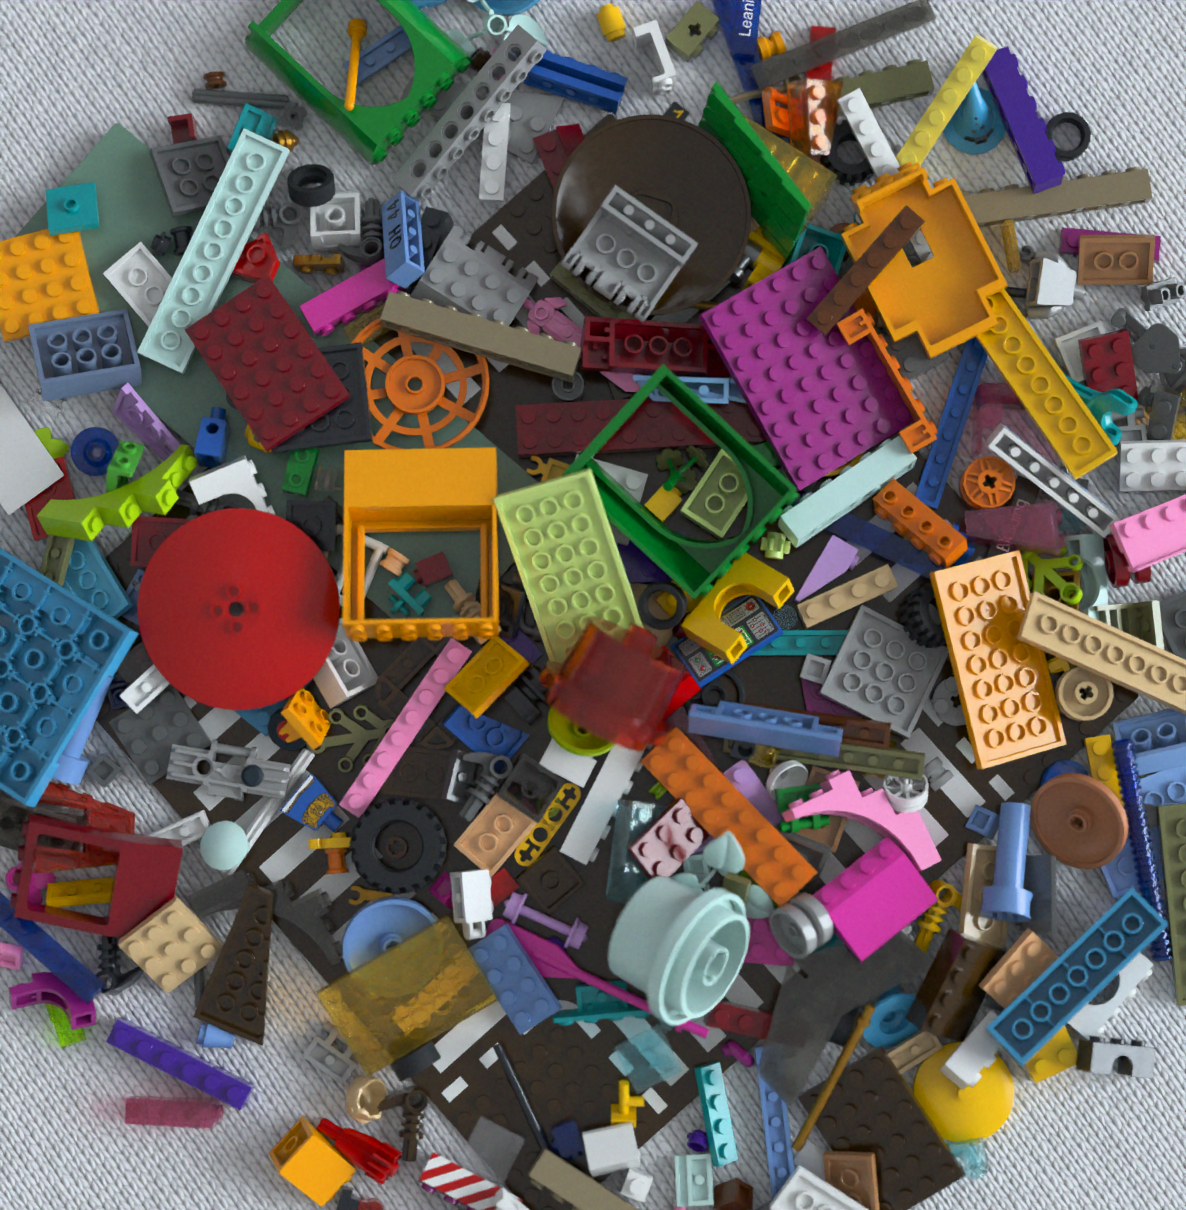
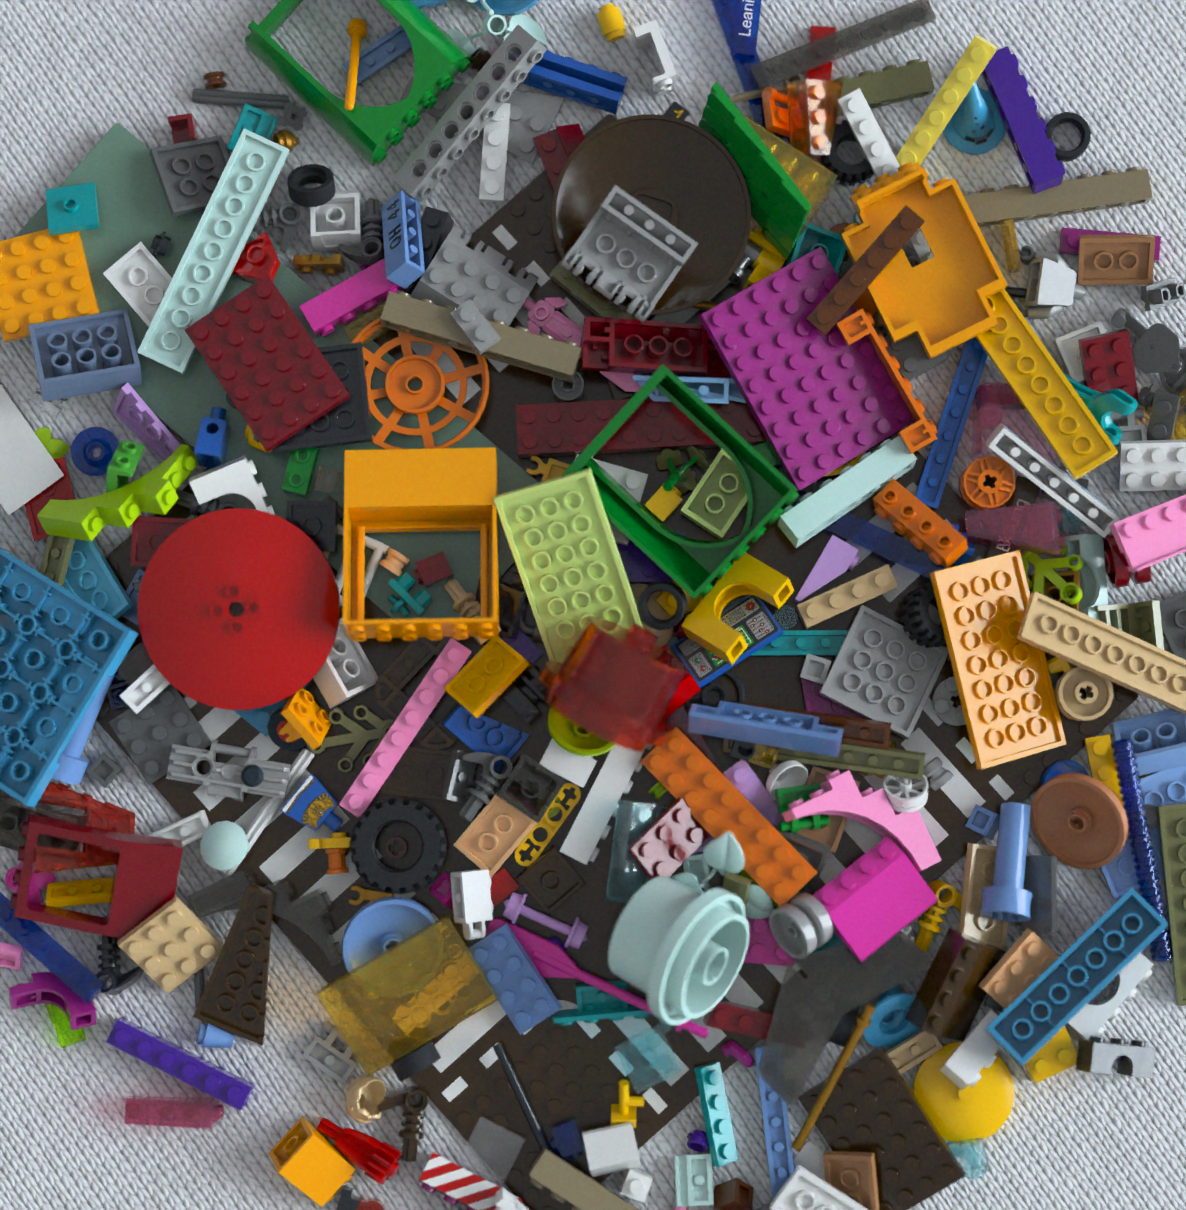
(182, 237): black bush -> none
(475, 326): none -> light grey plate
(697, 18): olive brick -> none
(770, 45): light orange wheel -> none
(775, 545): yellowish green gear -> none

